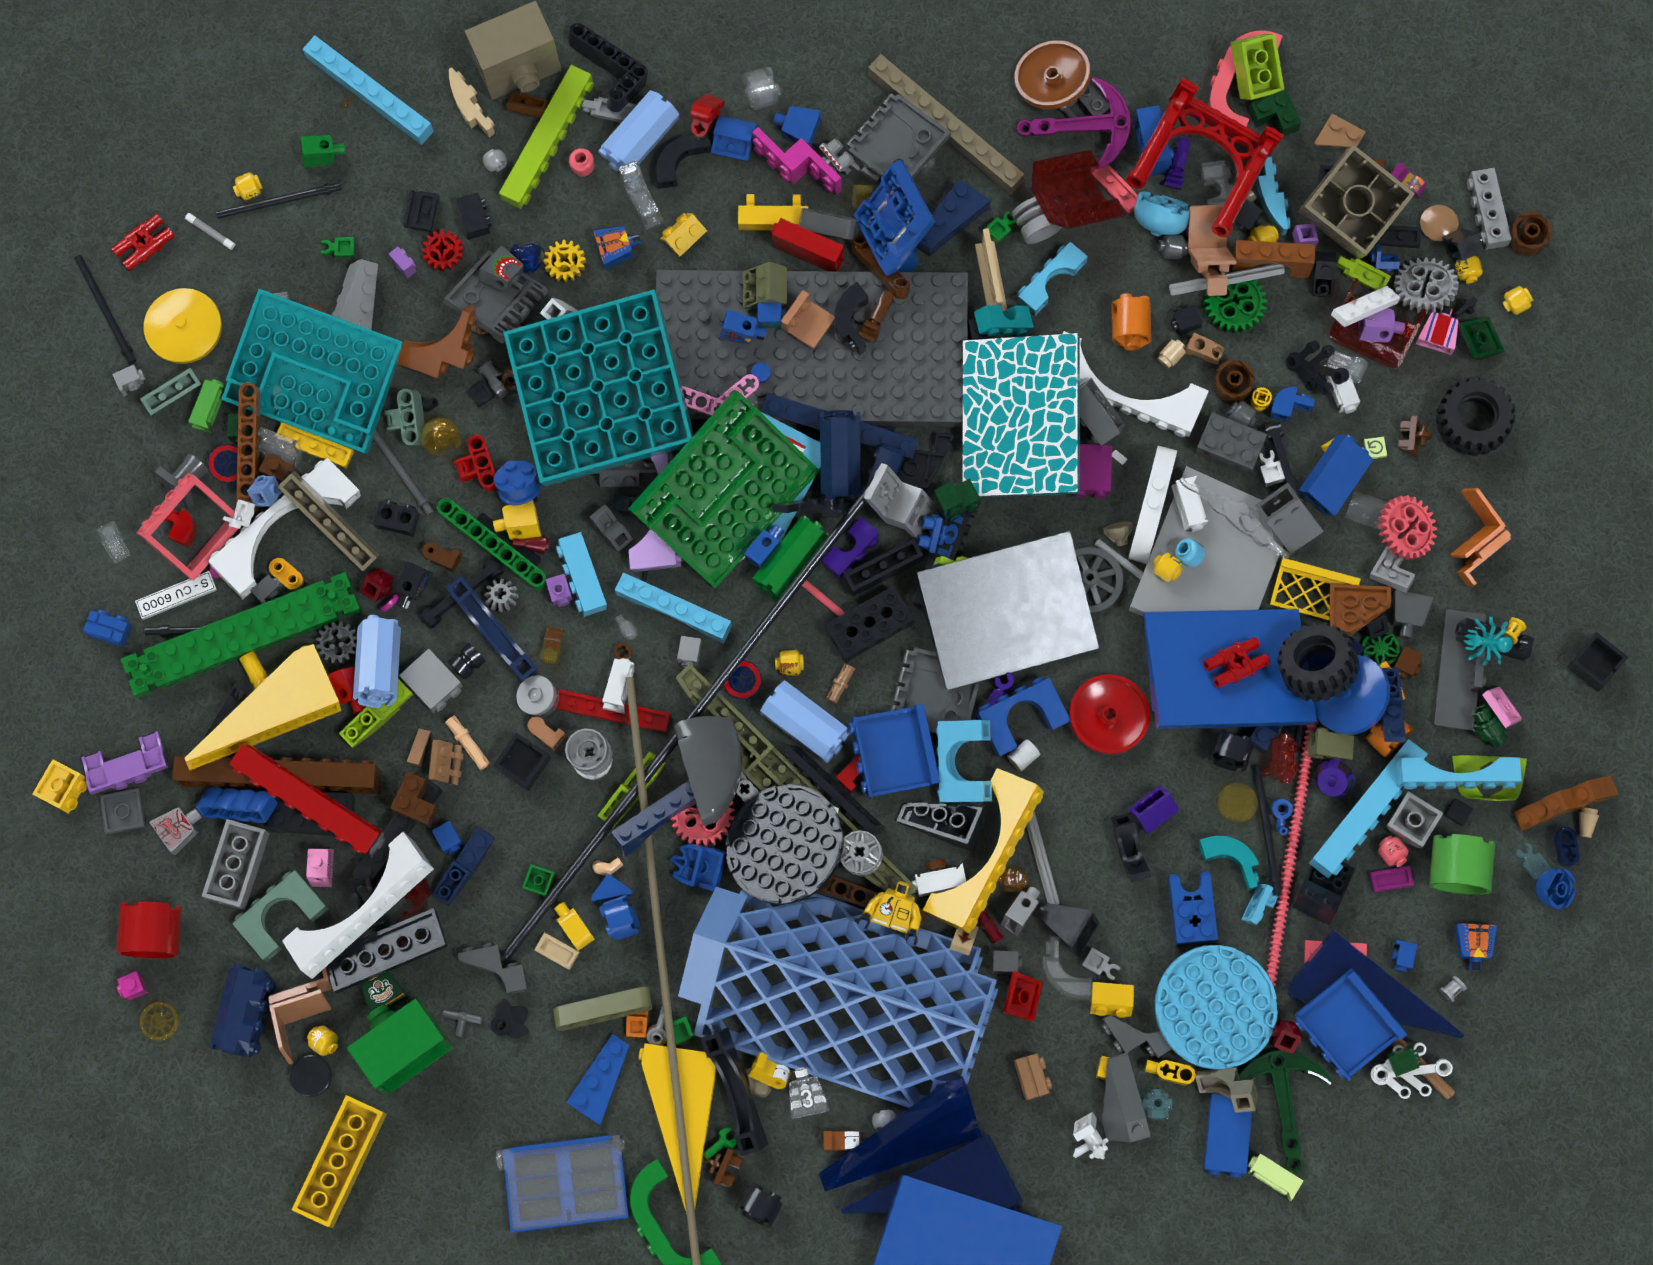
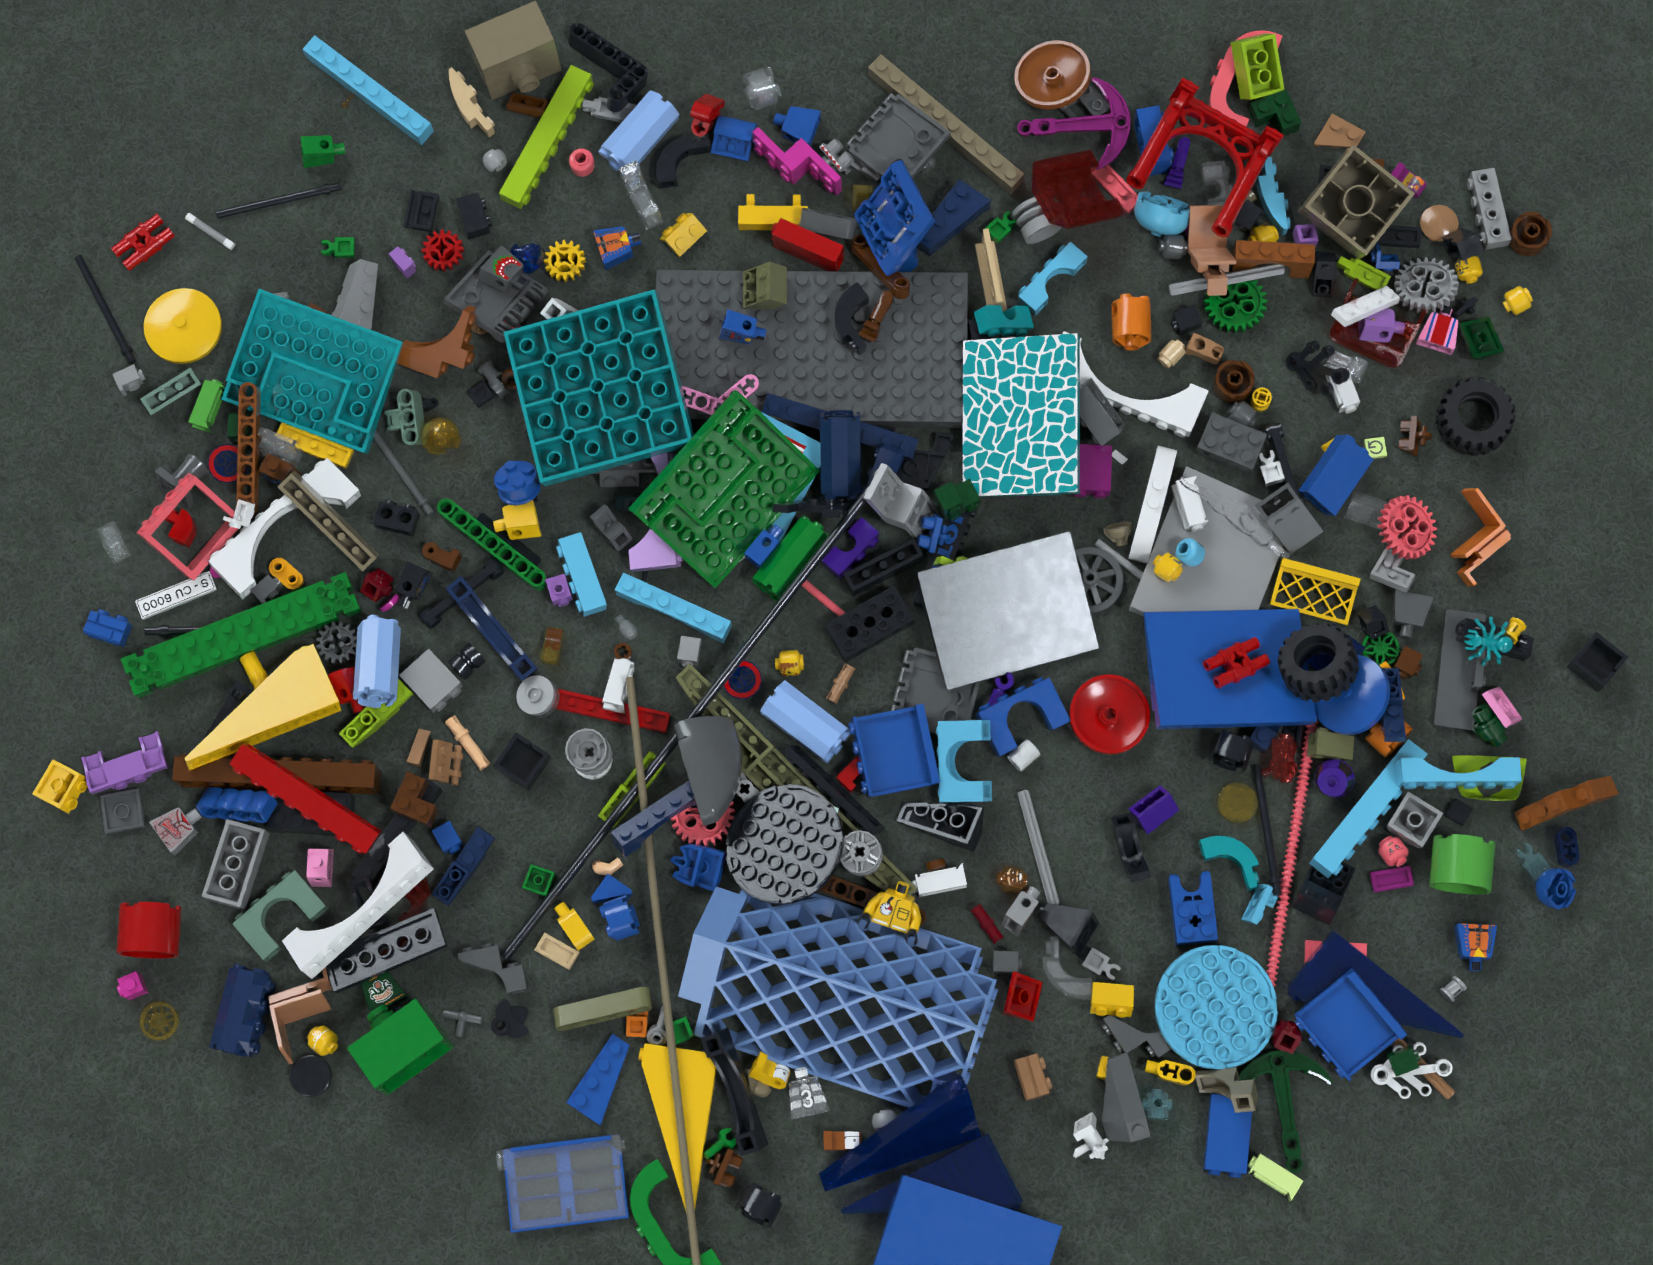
(247, 186): yellow head -> none
(264, 491): medium blue brick -> none
(339, 1162): yellow brick -> none
(472, 461): red piece -> none
(507, 599): light grey gear -> none
(536, 544): dark red cone -> none
(545, 734): nougat leg -> none
(762, 372): blue piece -> none
(770, 315): blue brick -> none
(806, 320): nougat bracket -> none
(963, 904): yellow arch -> none
(963, 941): tan tile -> none
(1281, 816): blue plate -> none
(1287, 400): blue brick -> none
(1357, 605): dark orange plate -> none
(1403, 956): blue brick -> none
(1587, 821): tan cone -> none

